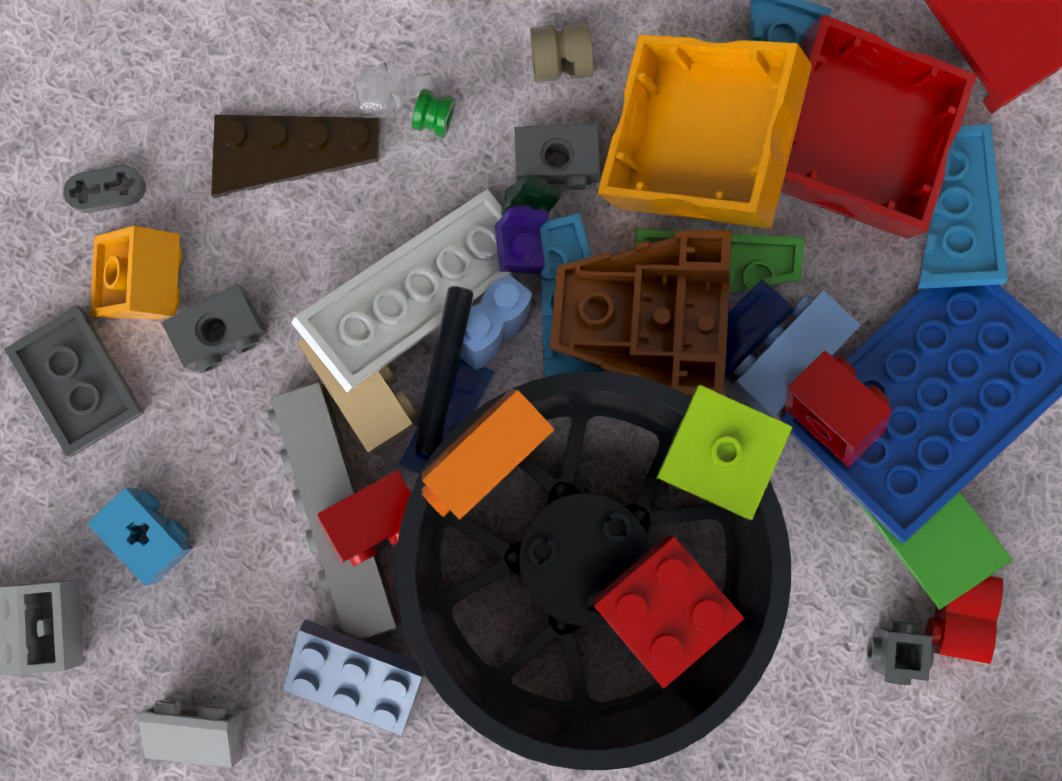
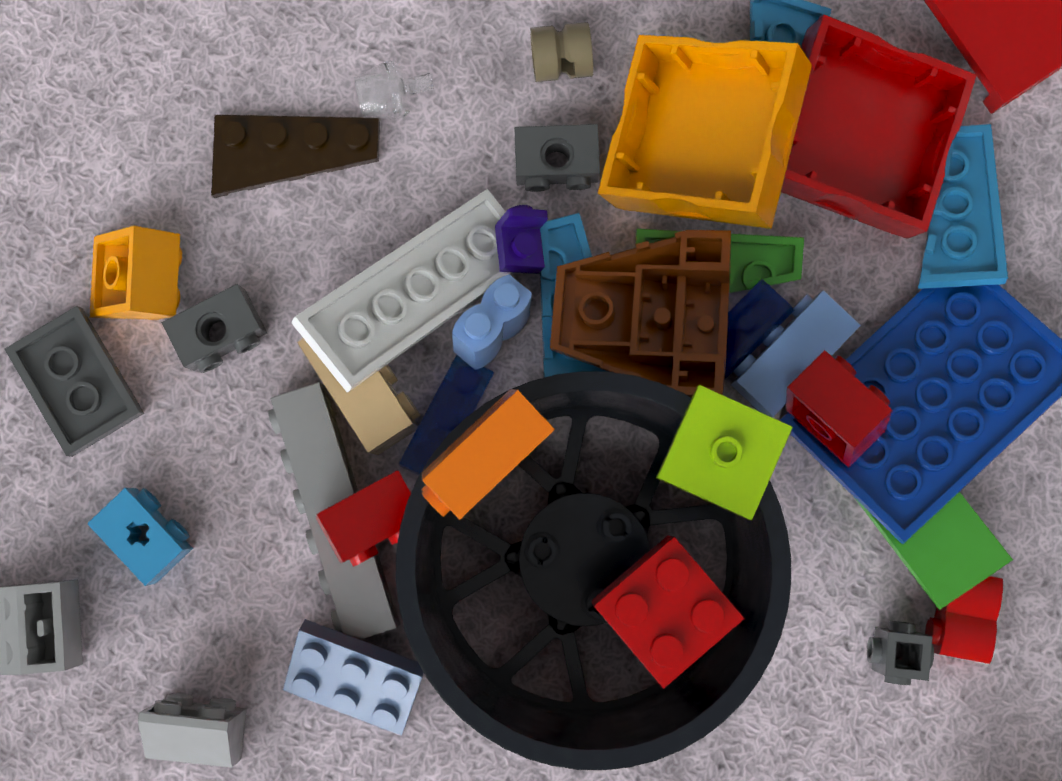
(102, 180): dark grey beam -> none
(433, 113): green wheel -> none
(443, 369): black axle -> none
(532, 193): clear green slope -> none

